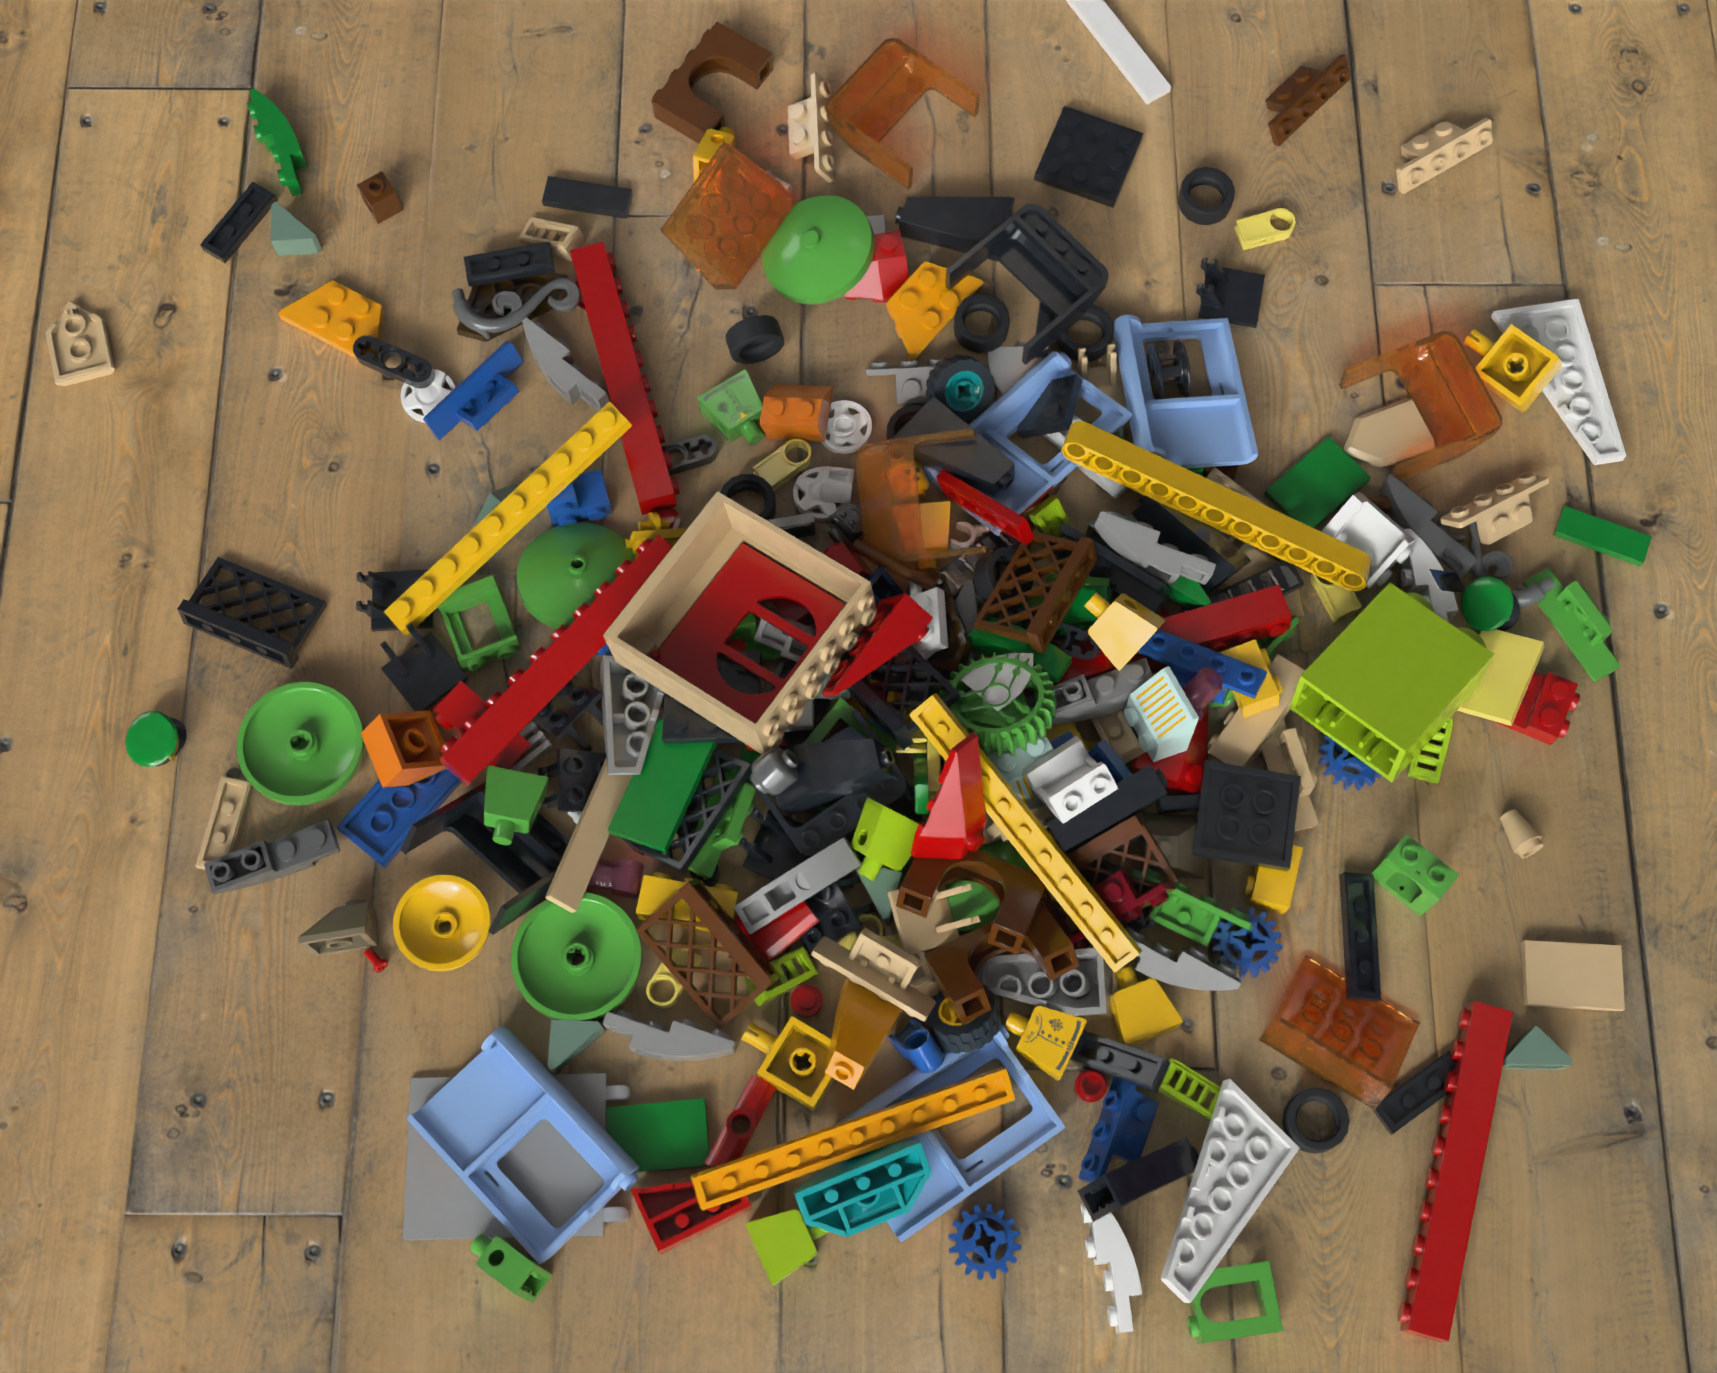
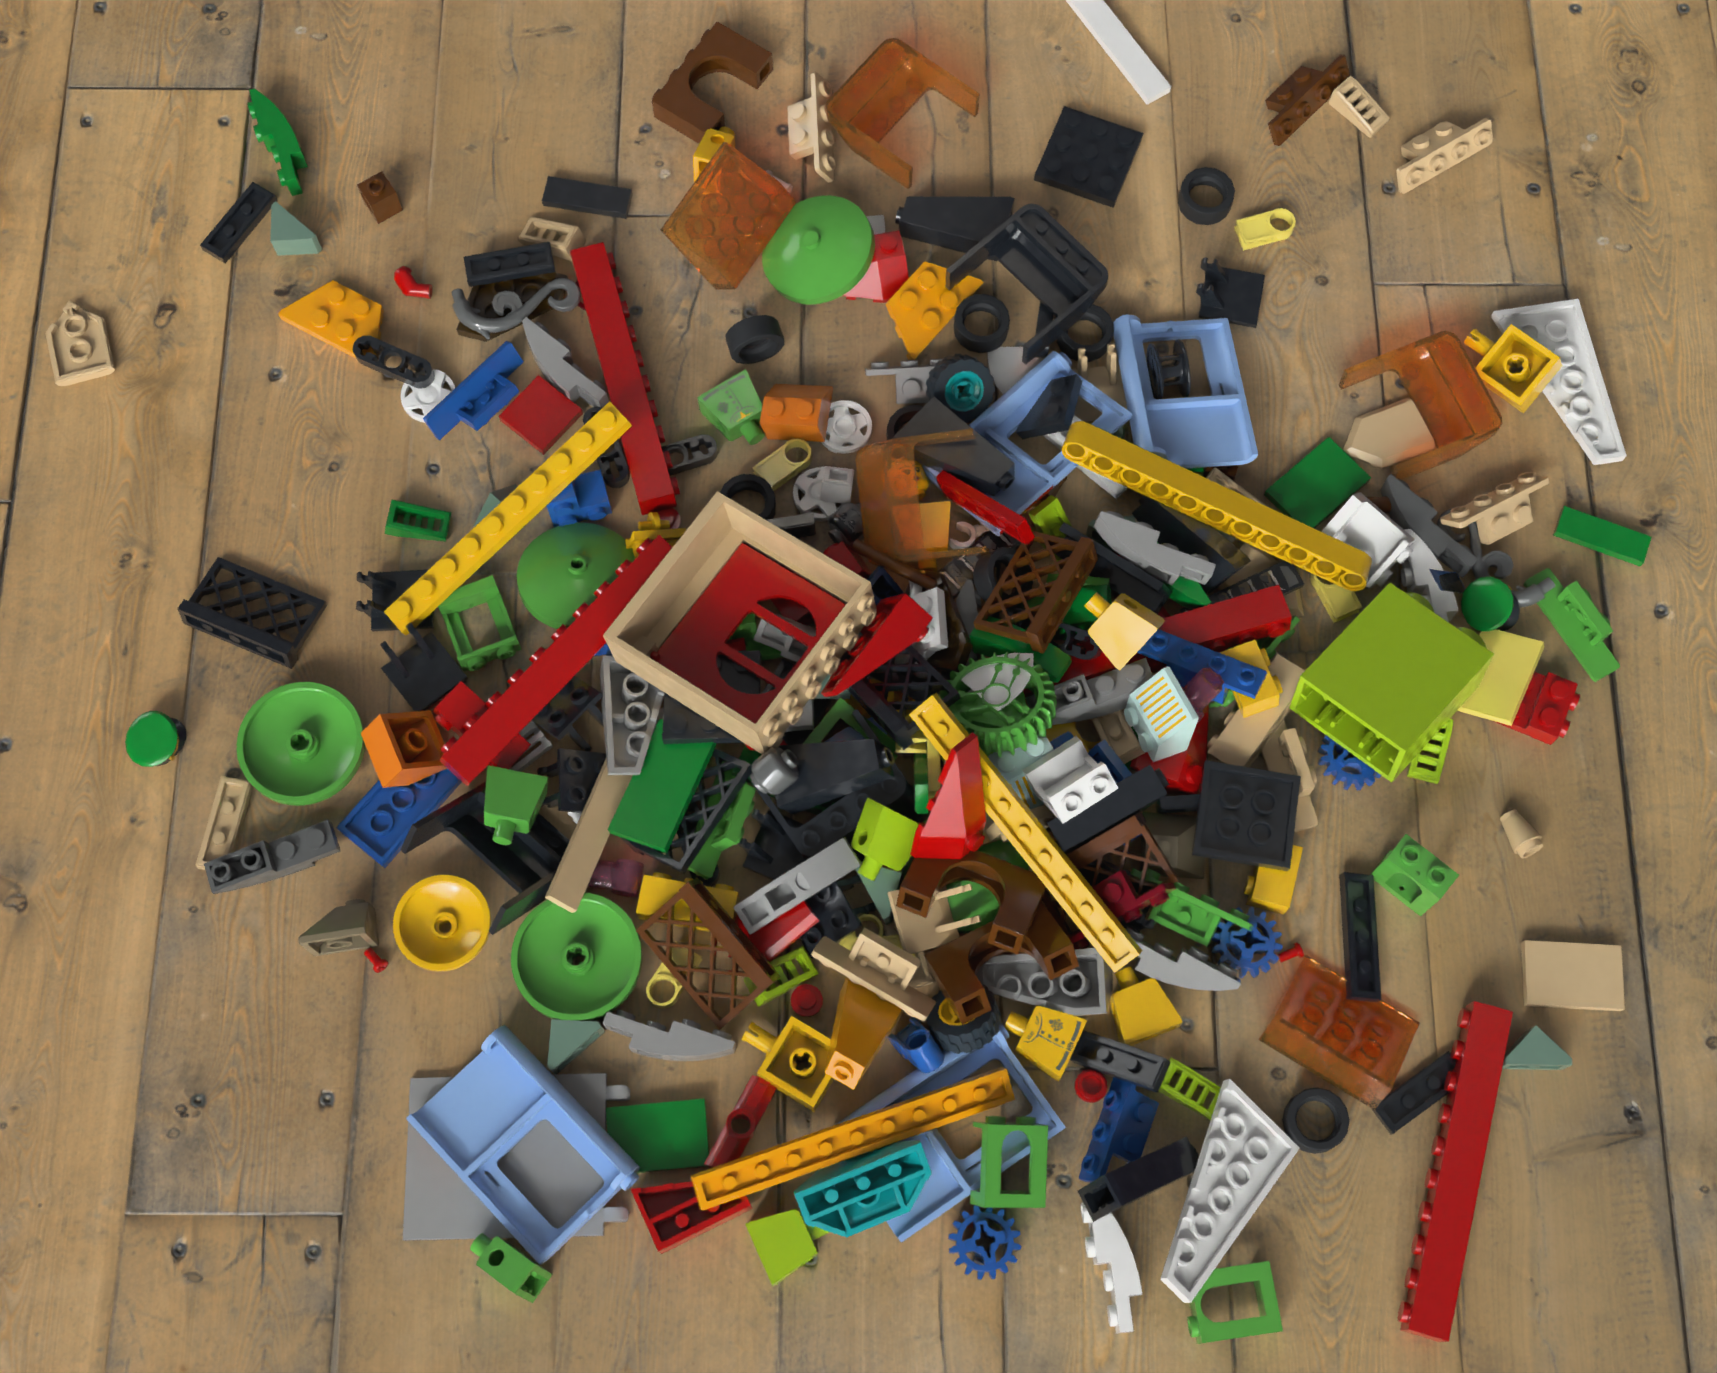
(405, 530): none -> green slope
(409, 286): none -> red arm
(541, 414): none -> red tile
(604, 459): none -> black beam
(990, 1193): none -> bright green panel
(1291, 953): none -> red piece
(1357, 93): none -> tan slope

